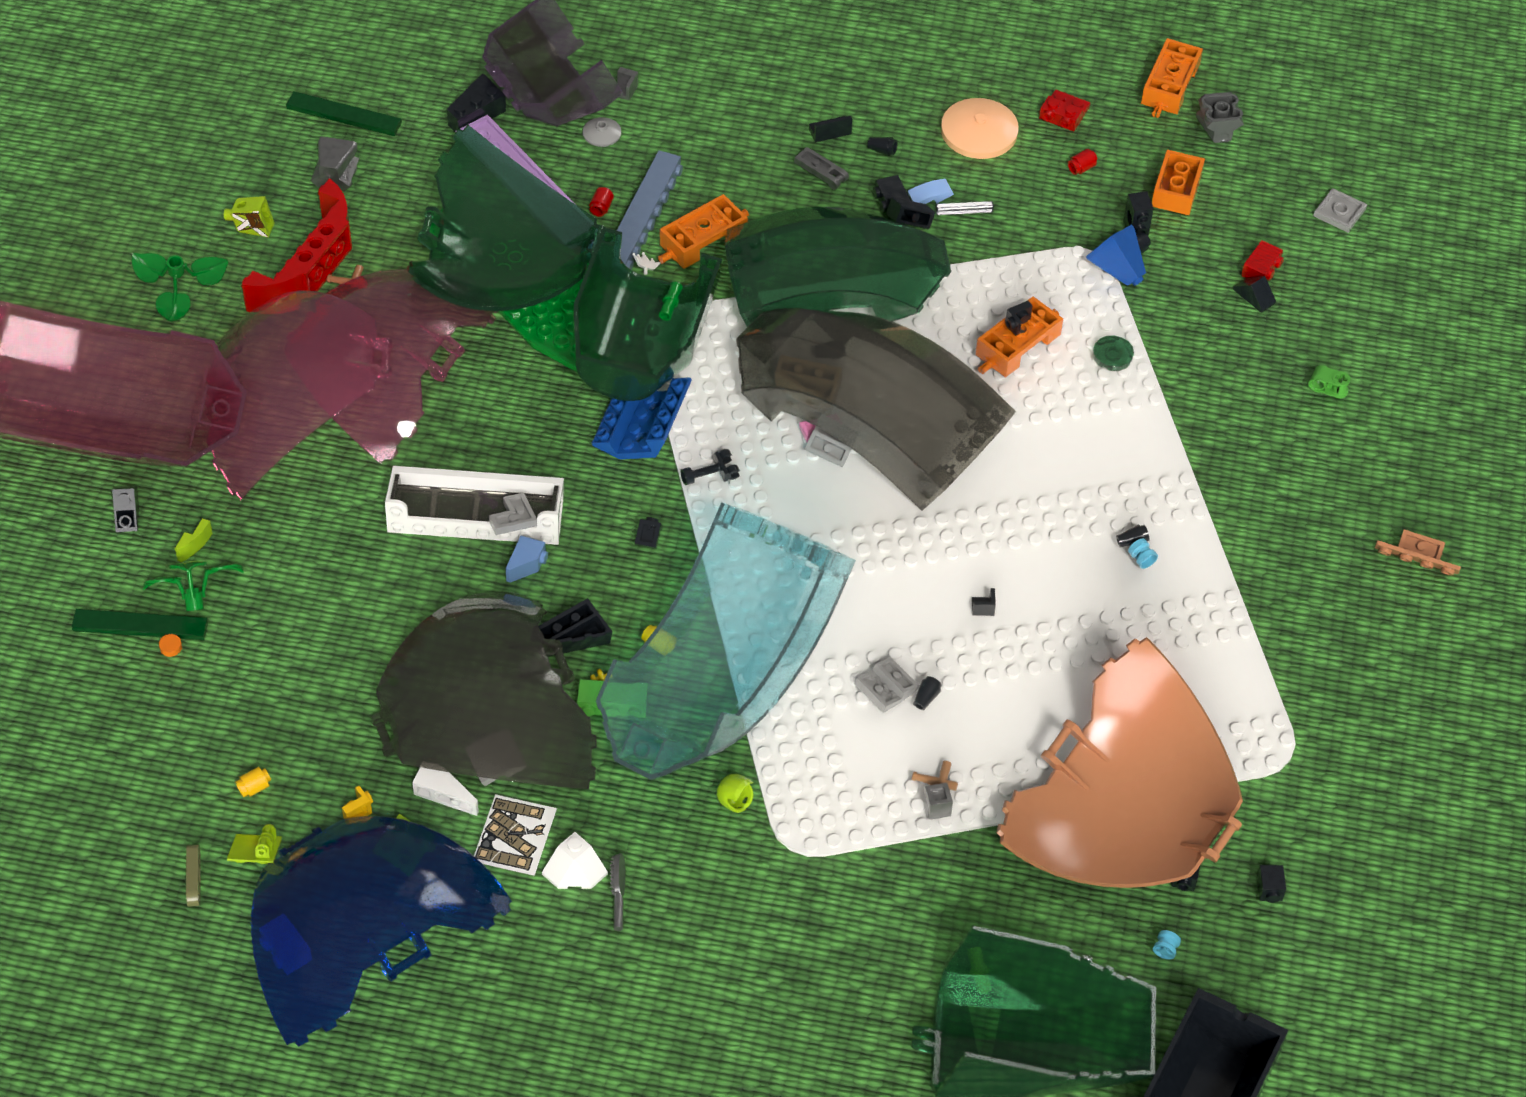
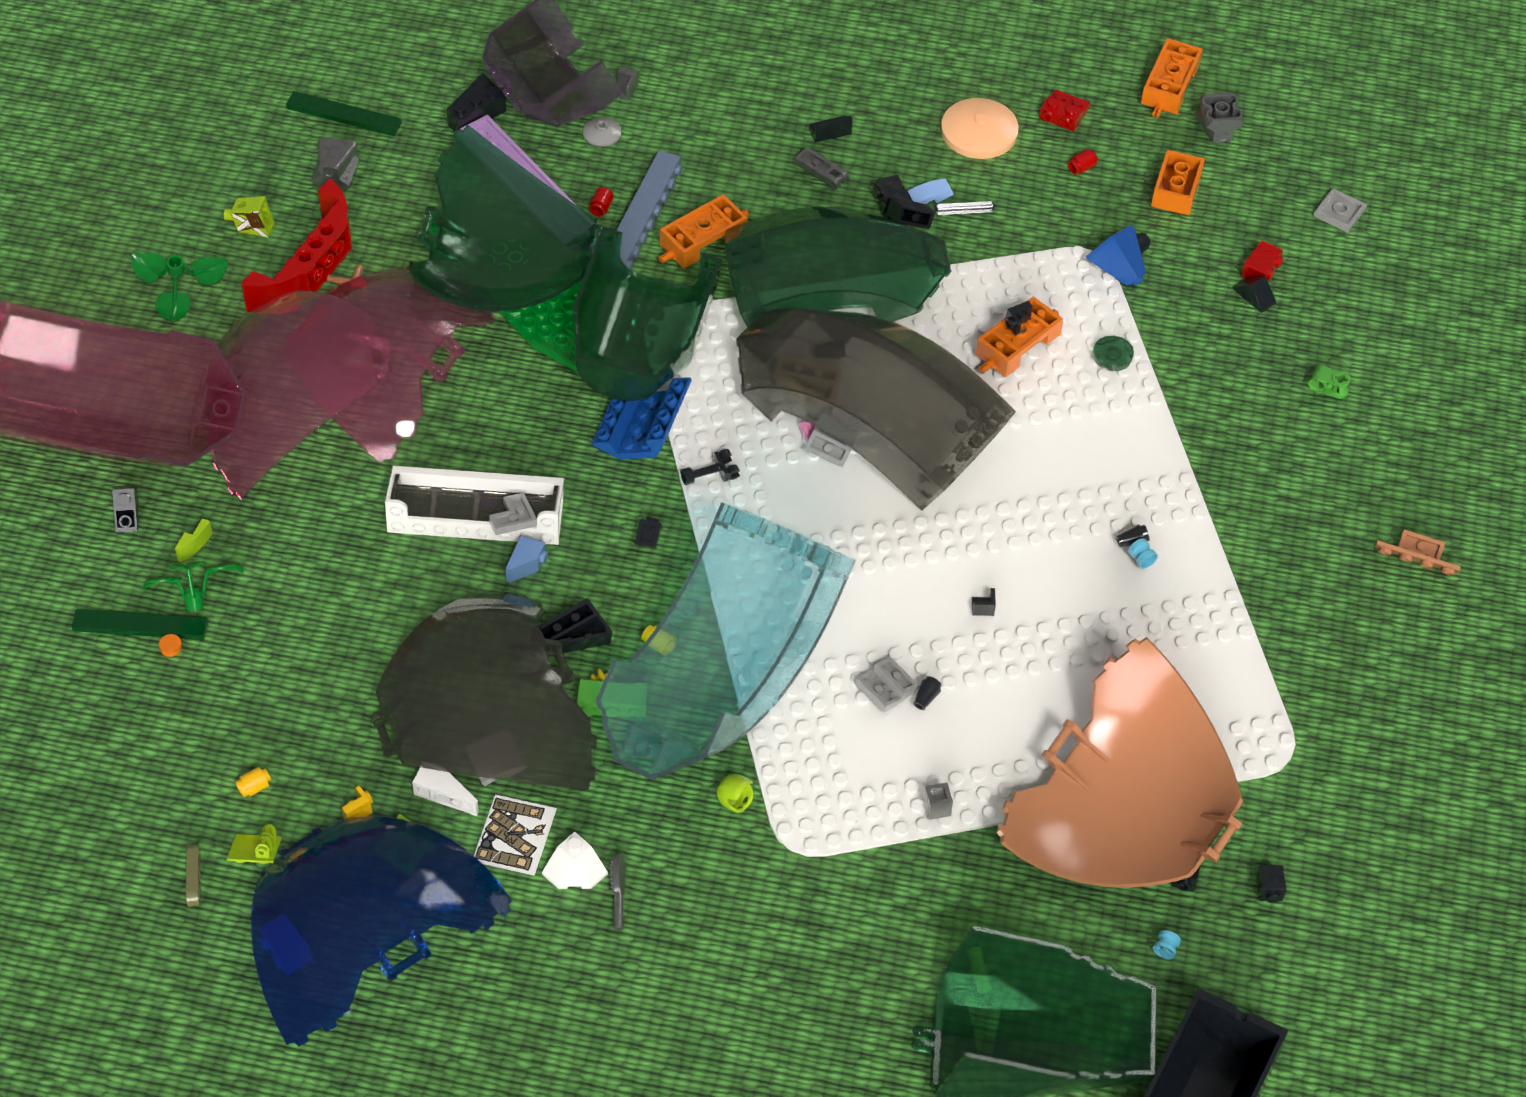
(645, 263): white piece -> none
(670, 301): green pin -> none
(883, 145): black cone -> none
(943, 776): medium nougat piece -> none
(1138, 212): black brick -> none

